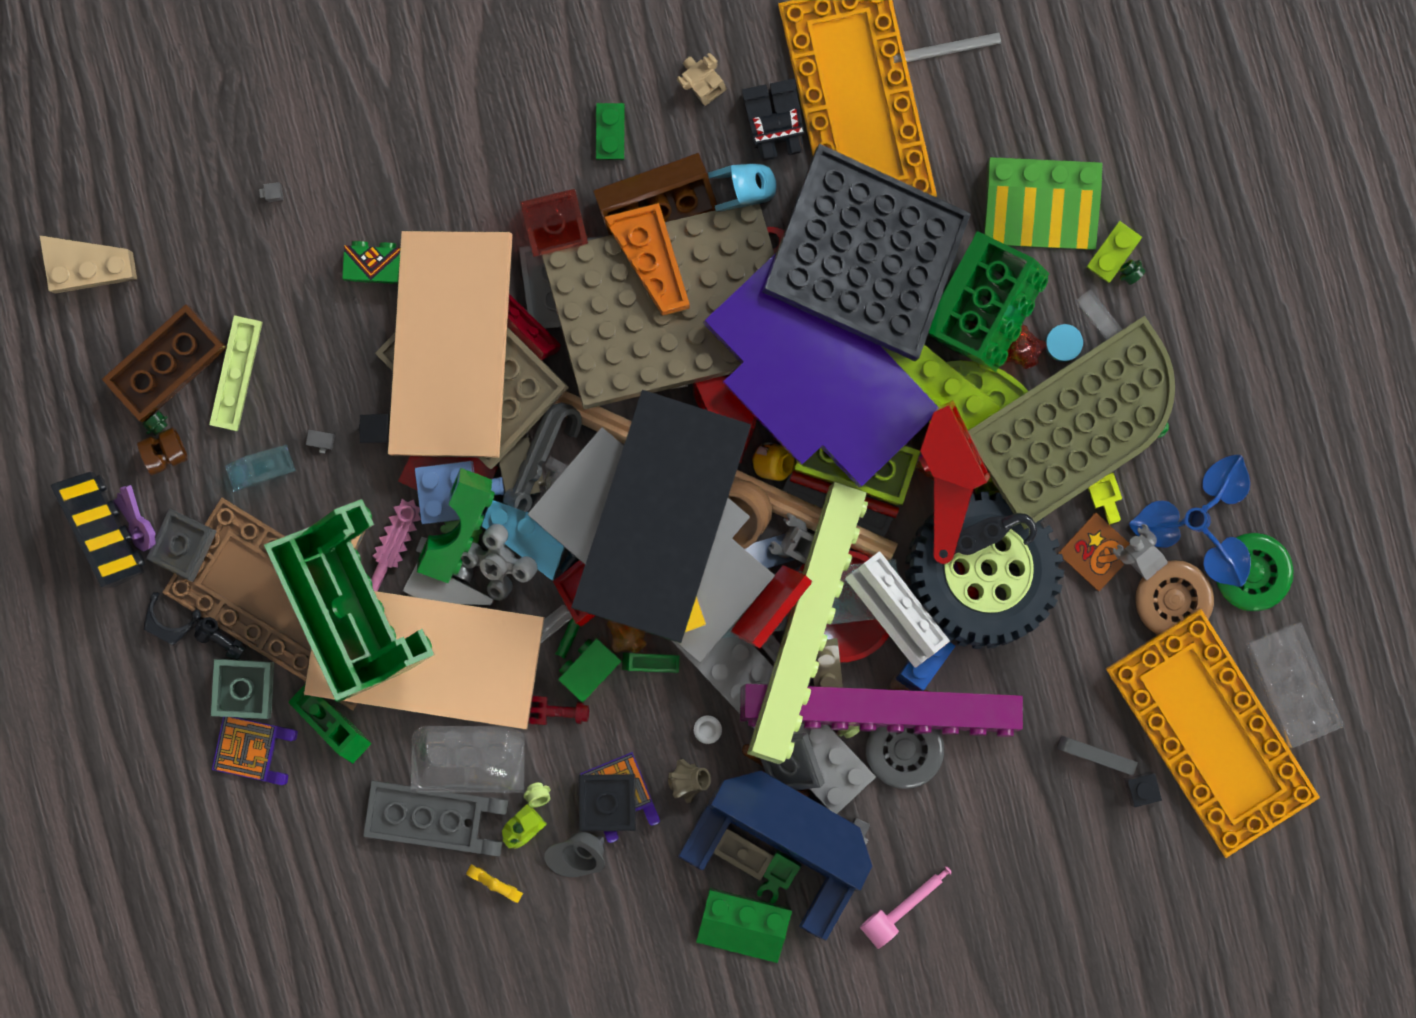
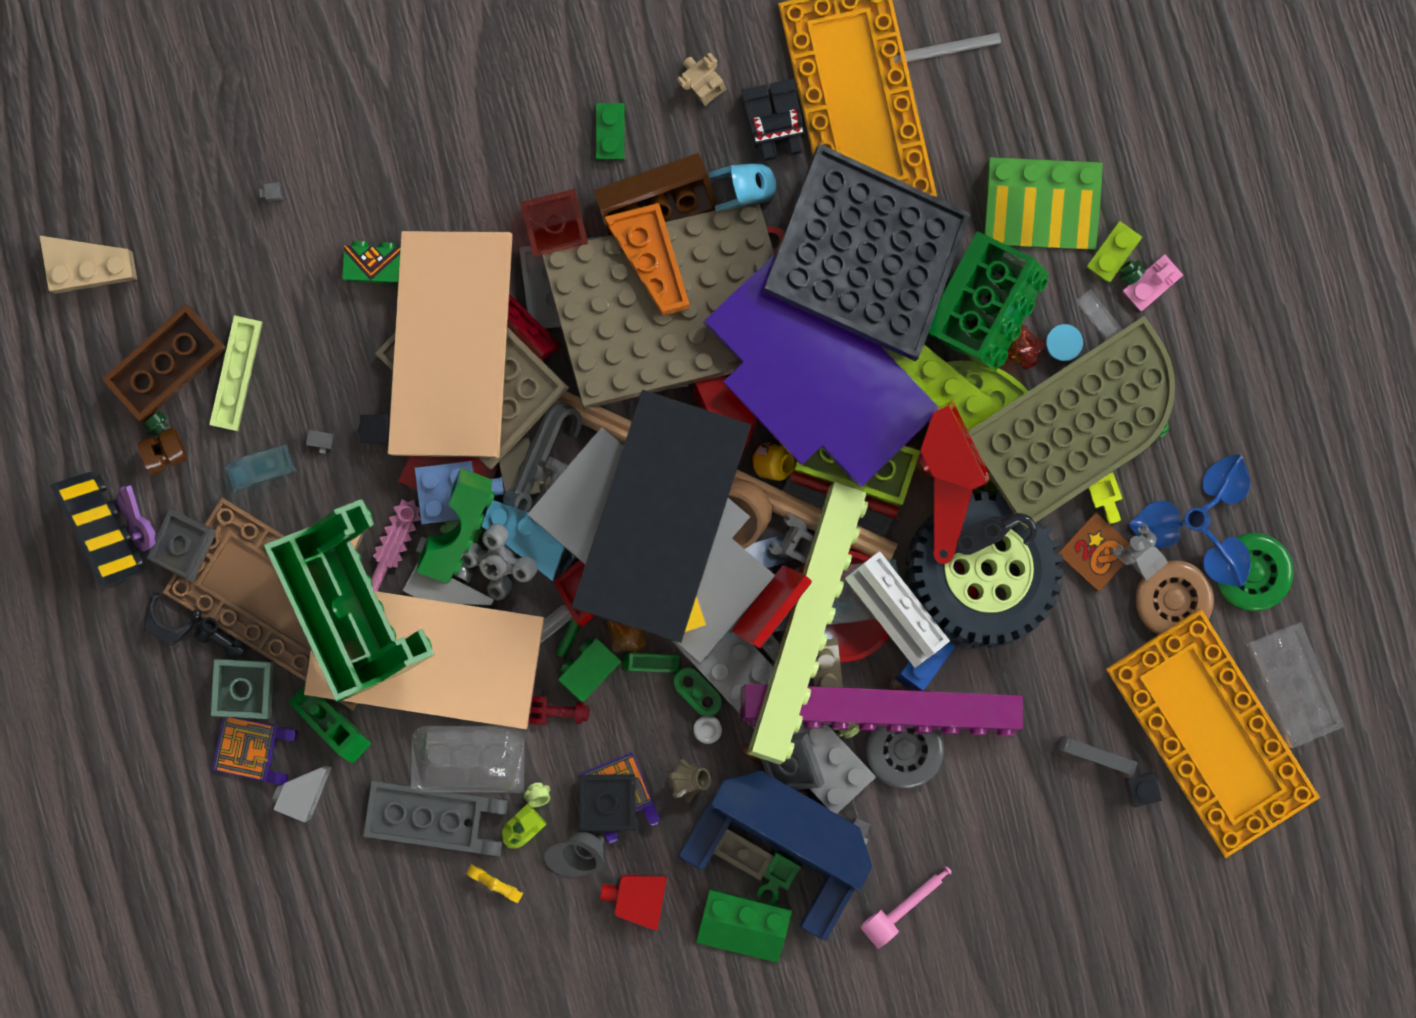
(300, 796): none -> light grey slope
(637, 898): none -> red torso
(696, 693): none -> green plate
(1152, 283): none -> bright pink hinge

